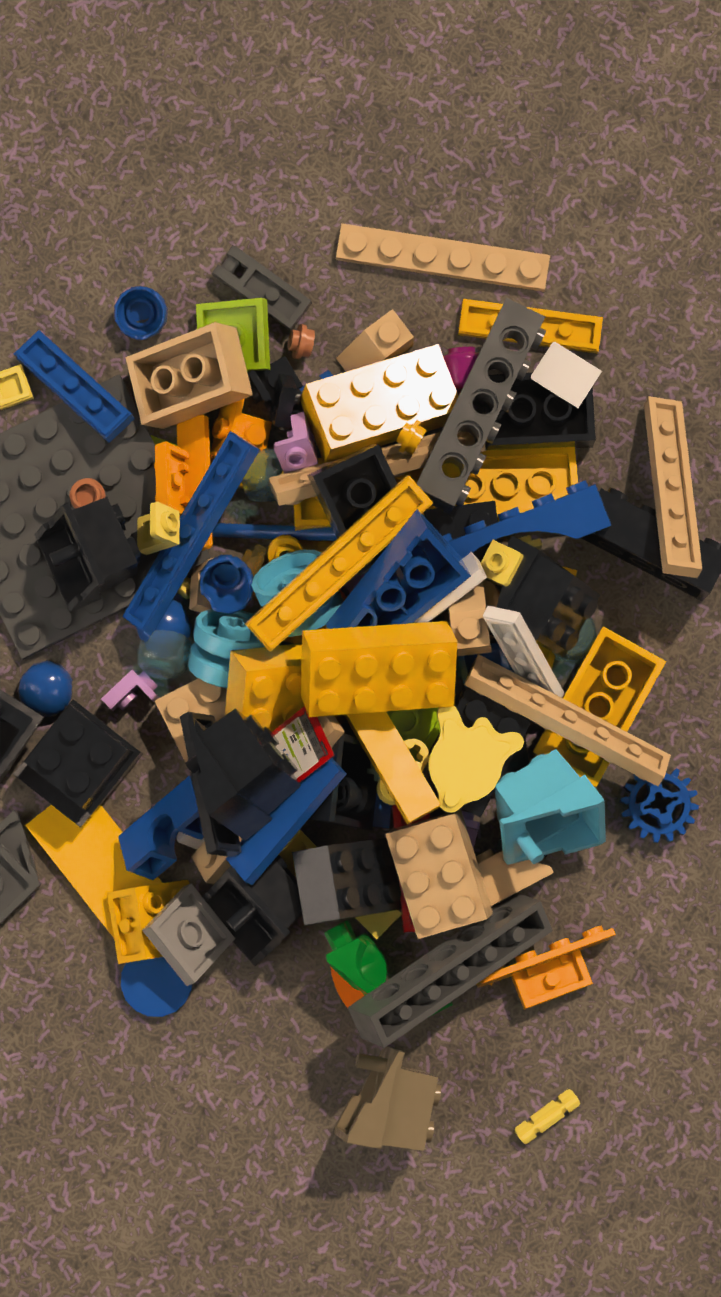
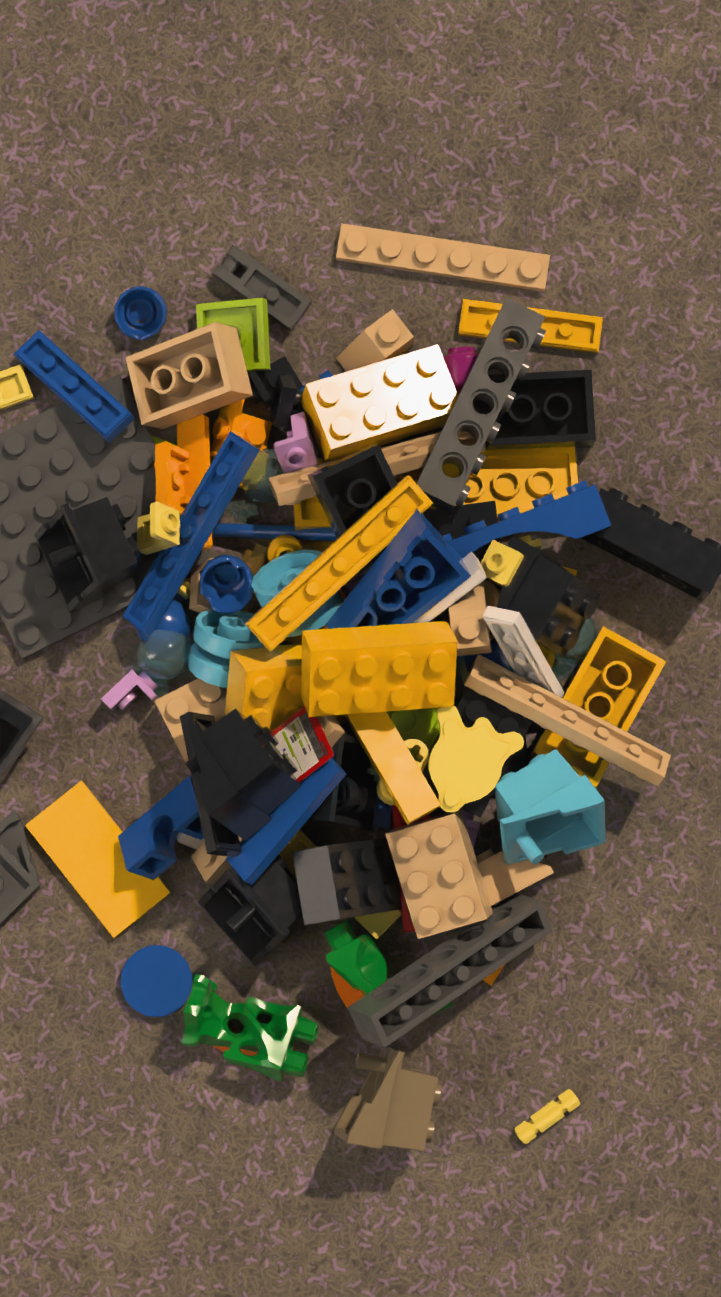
(46, 688): blue hair -> none
(77, 763): black piece -> none
(86, 492): nougat plate -> none
(130, 913): yellow bracket -> none
(188, 934): light grey plate -> none
(259, 1045): none -> green hips
(301, 342): nougat plate -> none
(410, 437): yellow plate -> none
(551, 973): light orange bracket -> none
(565, 374): white sticker -> none
(665, 819): blue gear -> none
(672, 487): tan plate -> none

